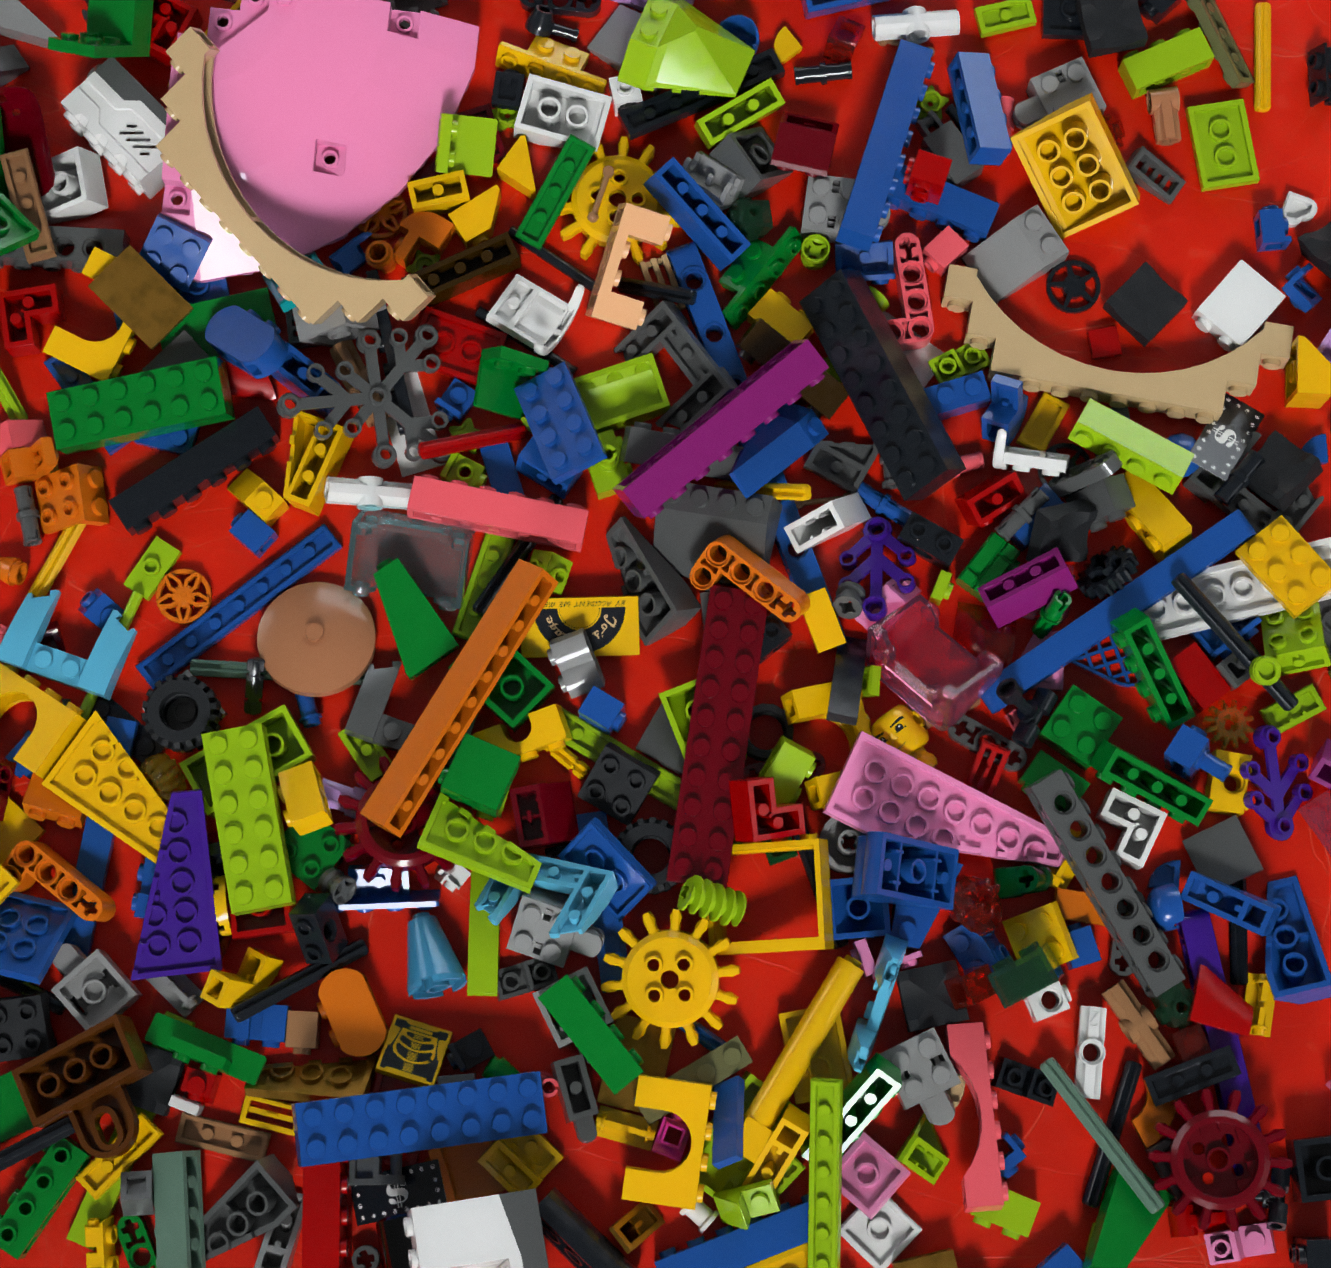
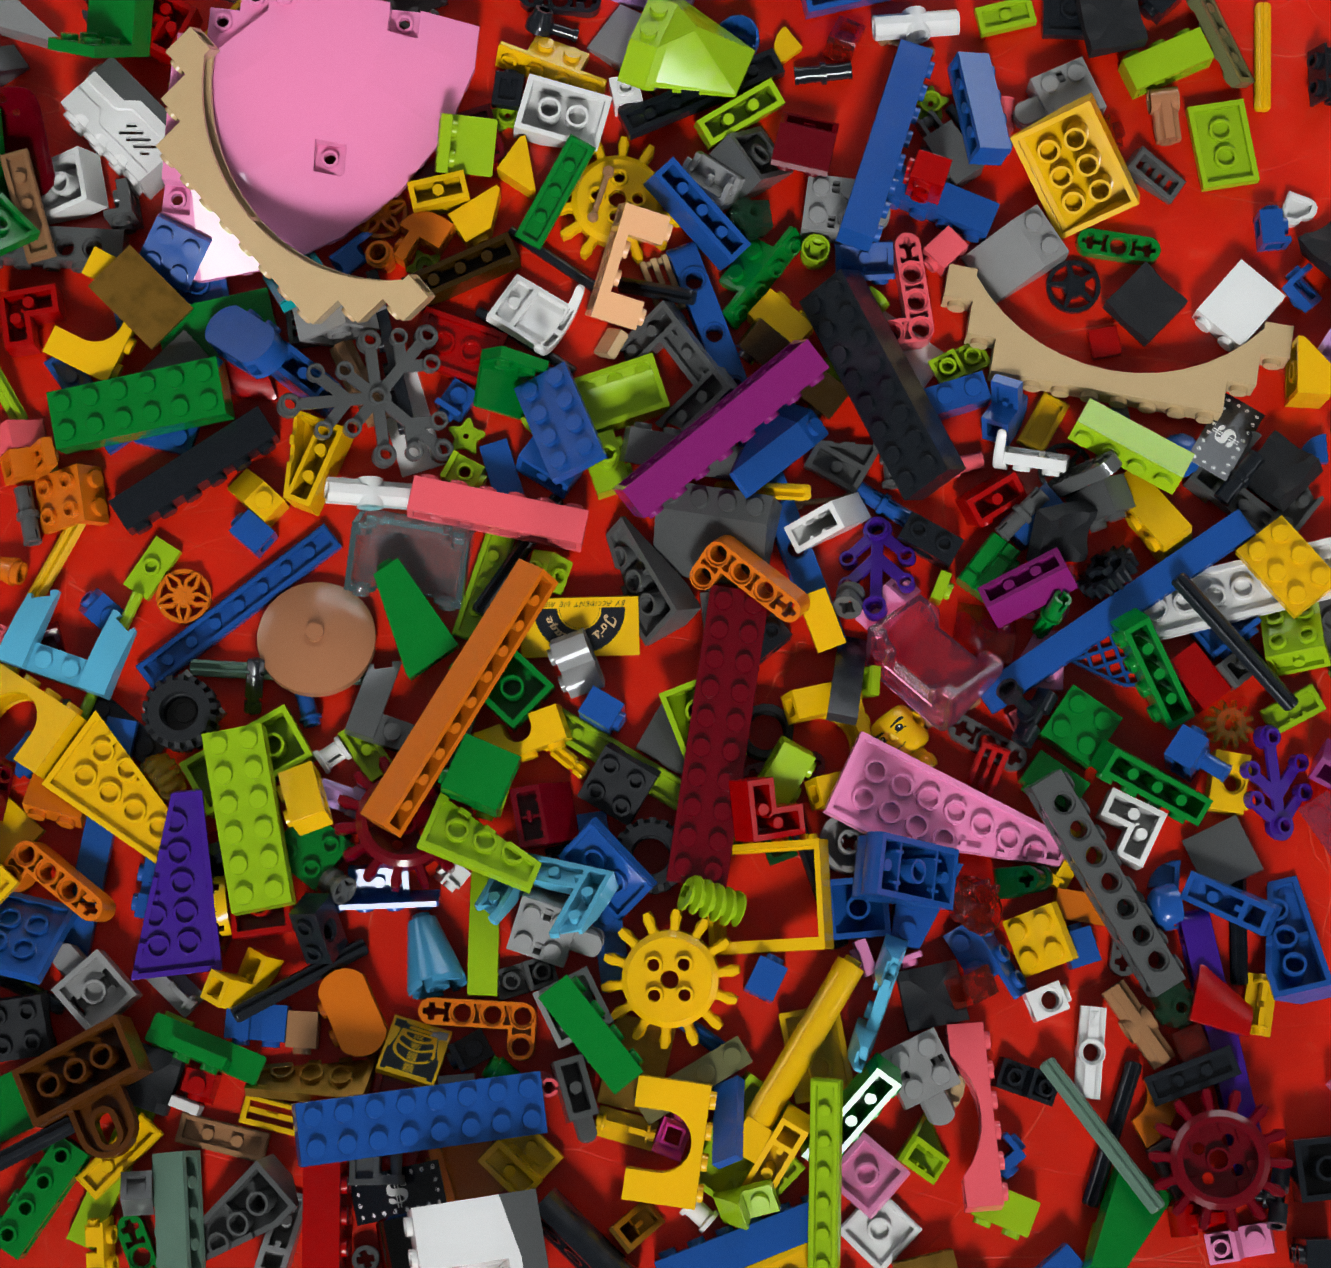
(128, 212): none -> dark grey bracket
(332, 754): none -> white bush
(471, 440): red axle -> none
(478, 1020): none -> orange beam
(611, 343): none -> tan tile
(766, 977): none -> blue brick
(1026, 974): clear green brick -> none
(1097, 237): none -> green beam
(1265, 670): lime tile -> none

